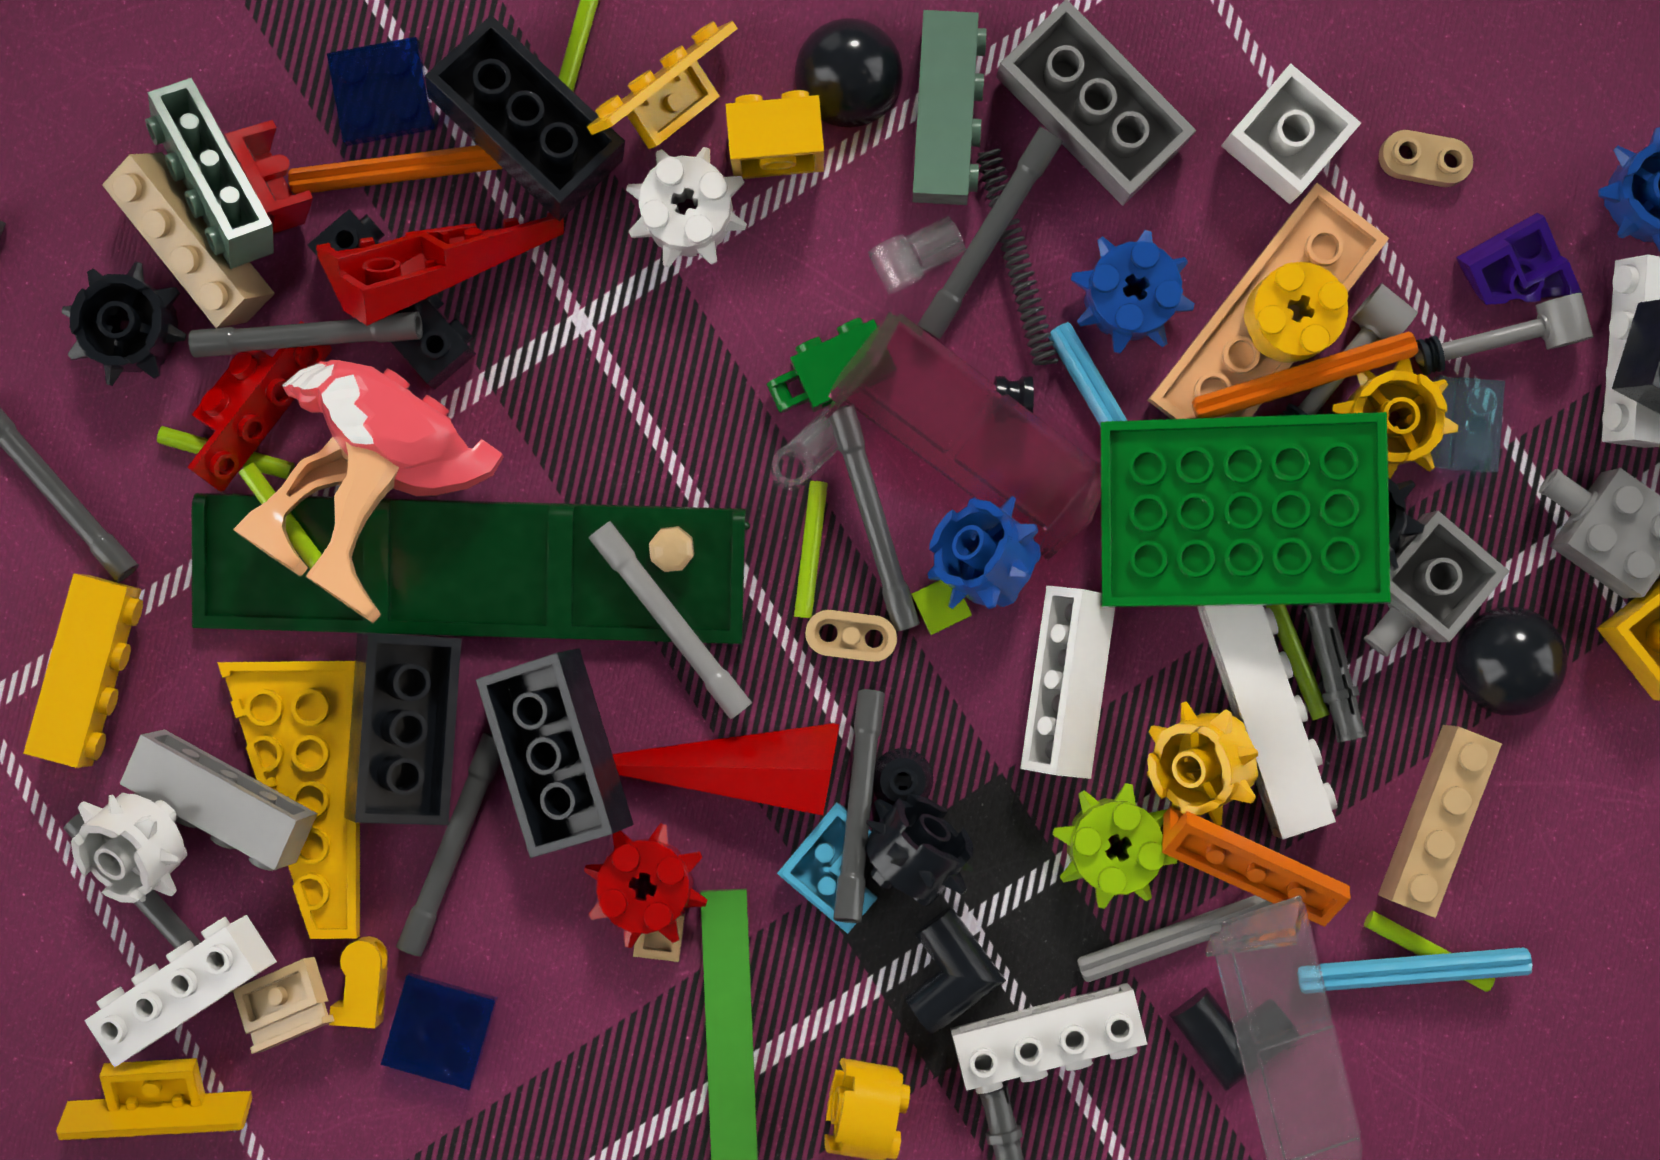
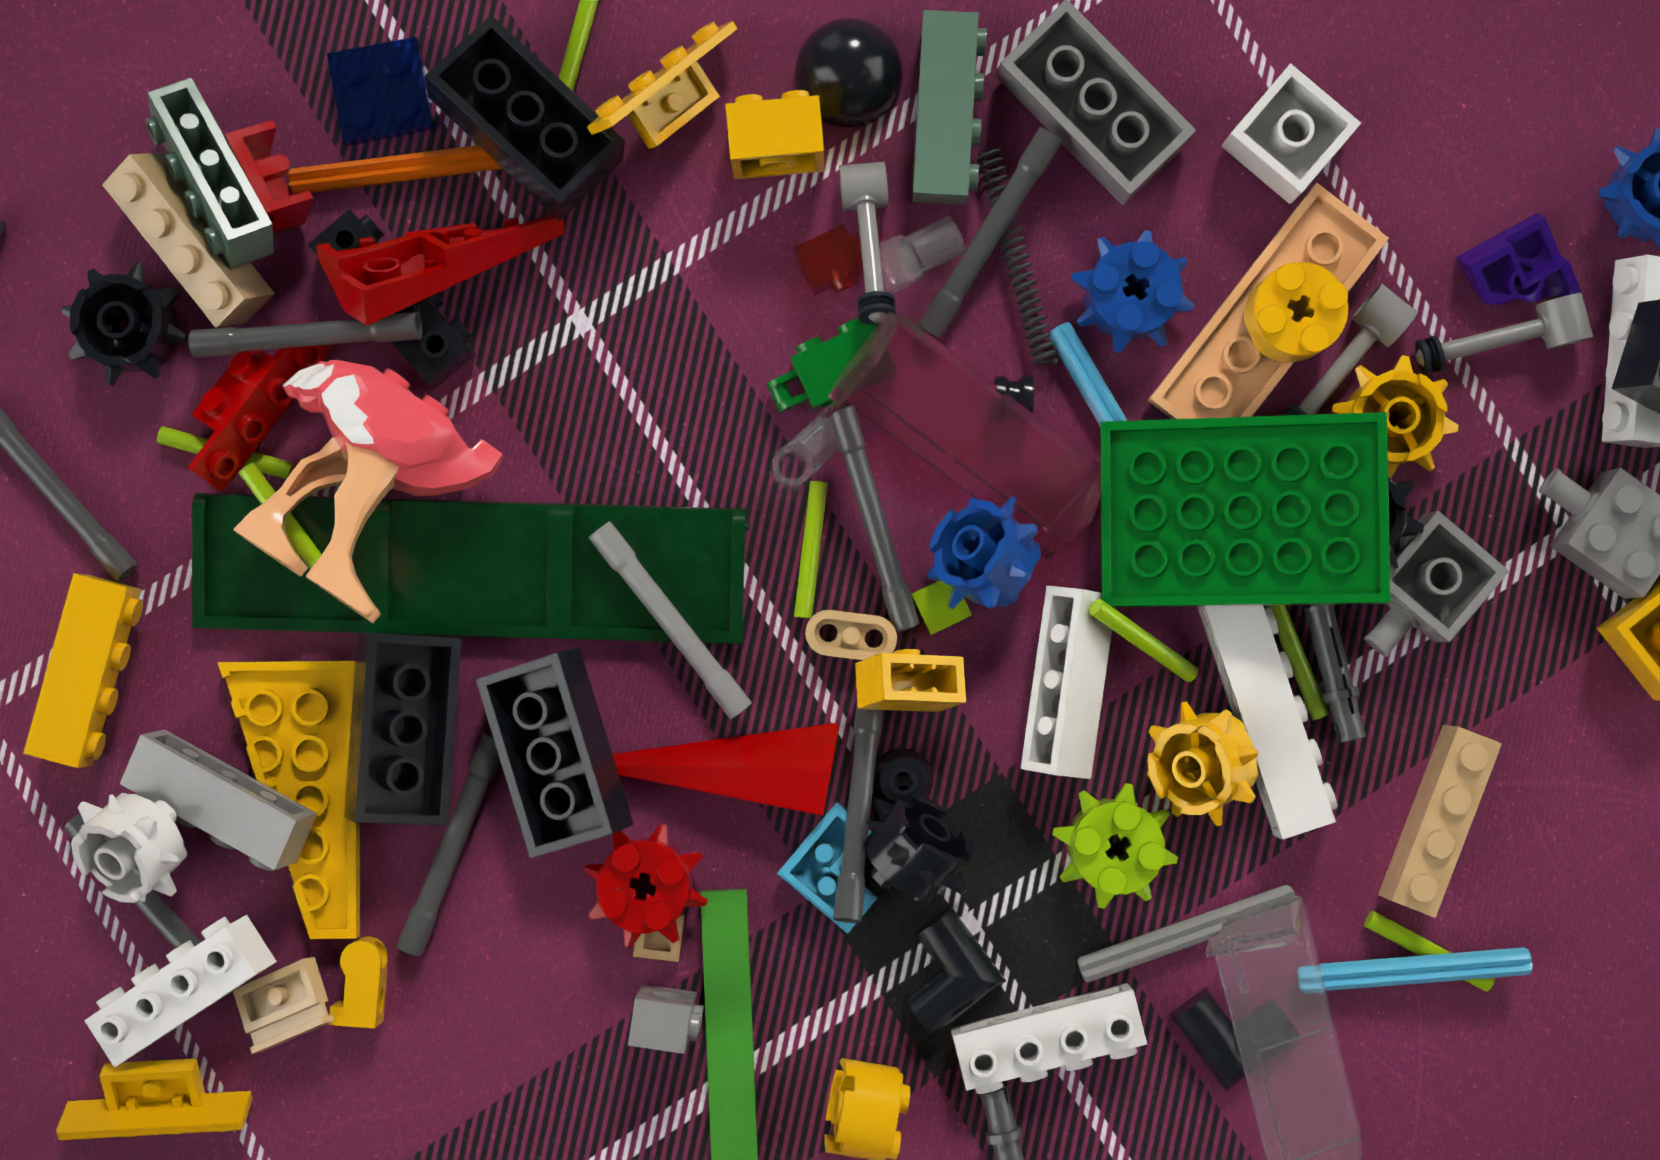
(439, 1031): clear blue plate -> none
(665, 1019): none -> light grey brick
(671, 549): tan tile -> none
(700, 228): white brick -> none
(830, 260): none -> clear red brick
(864, 191): none -> light grey piece
(910, 682): none -> yellow brick
(1143, 640): none -> lime bar
(1250, 865): orange fence -> none
(1305, 376): orange axle -> none
(1427, 158): tan plate -> none
(1478, 411): clear light blue plate -> none
(1511, 661): black piece -> none

